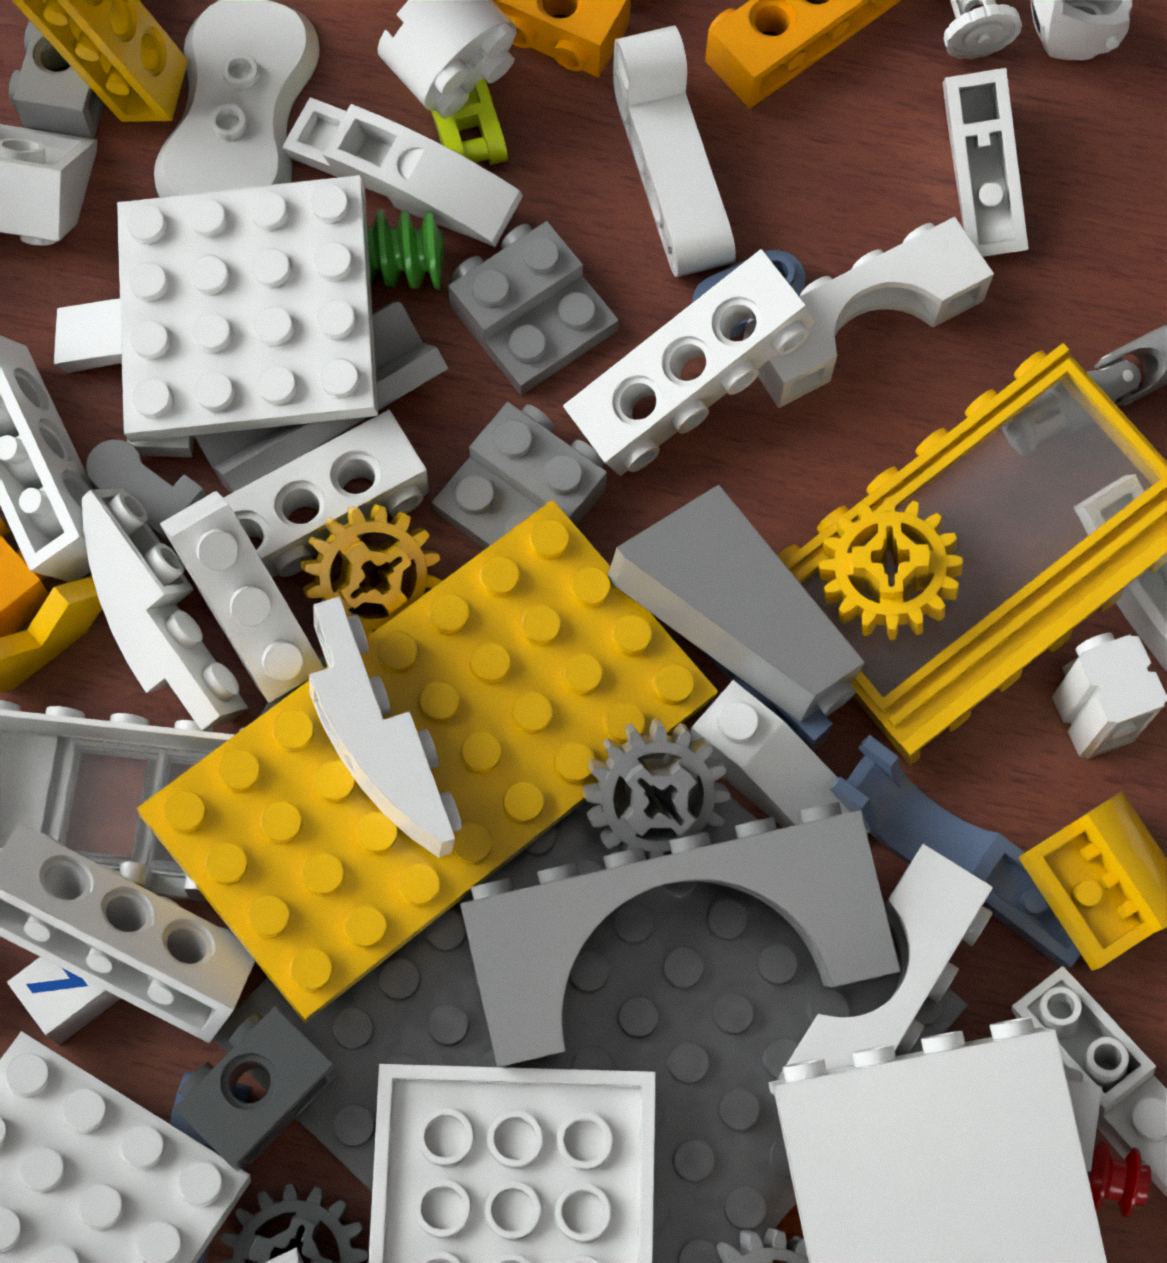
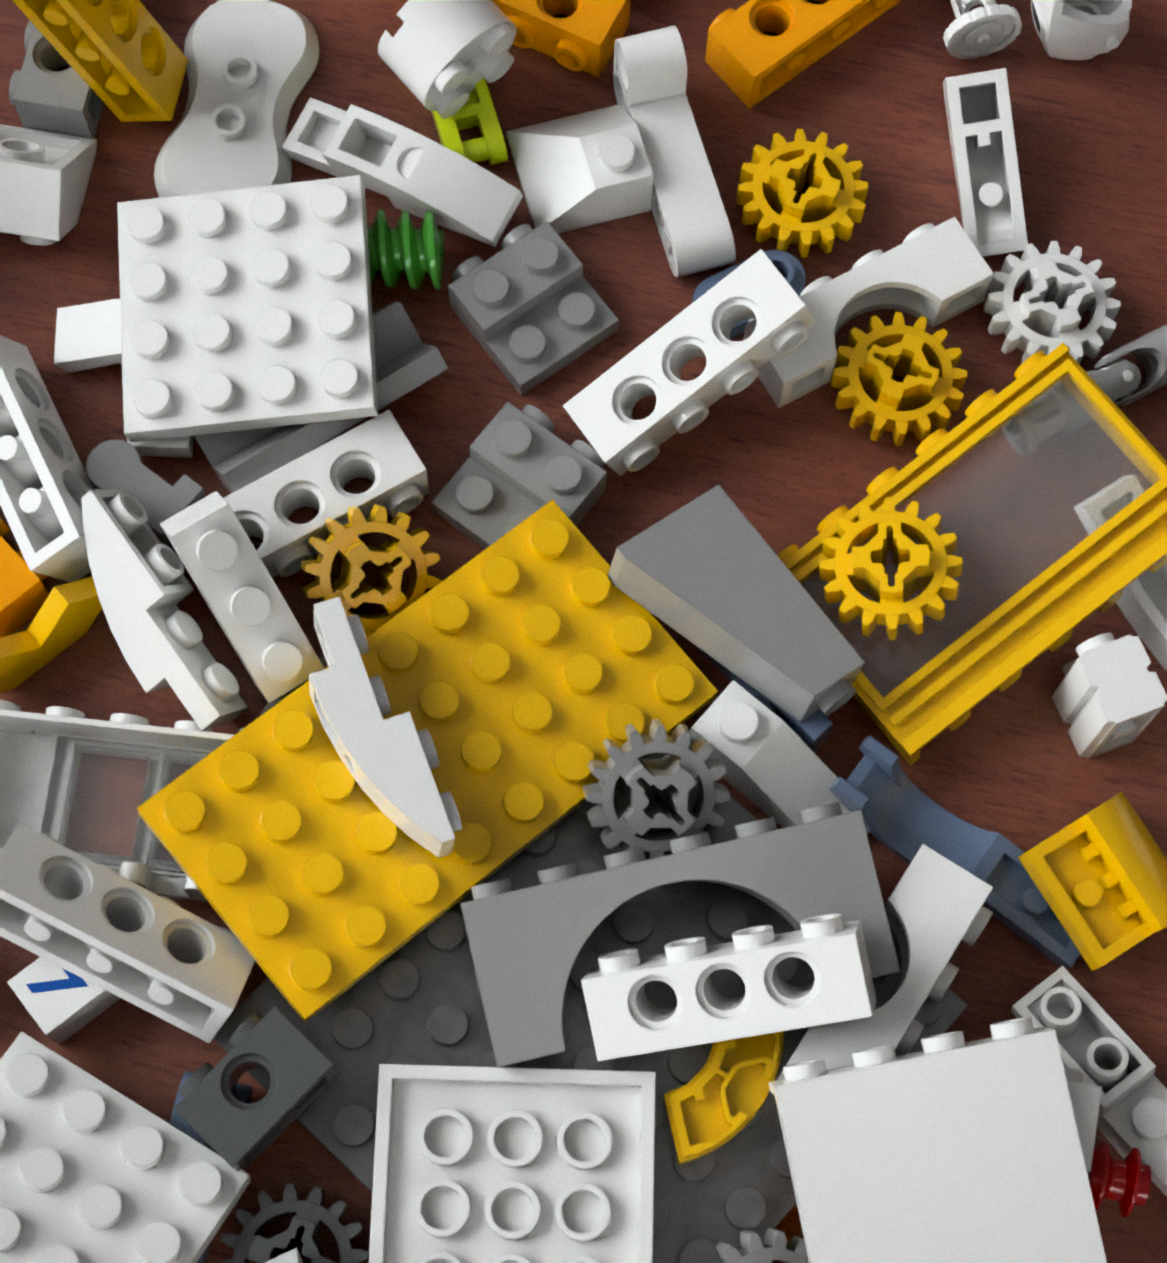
(582, 169): none -> white slope
(629, 1025): none -> white brick
(722, 1094): none -> yellow tile
(777, 177): none -> yellow gear
(903, 351): none -> yellow gear
(1052, 304): none -> white gear

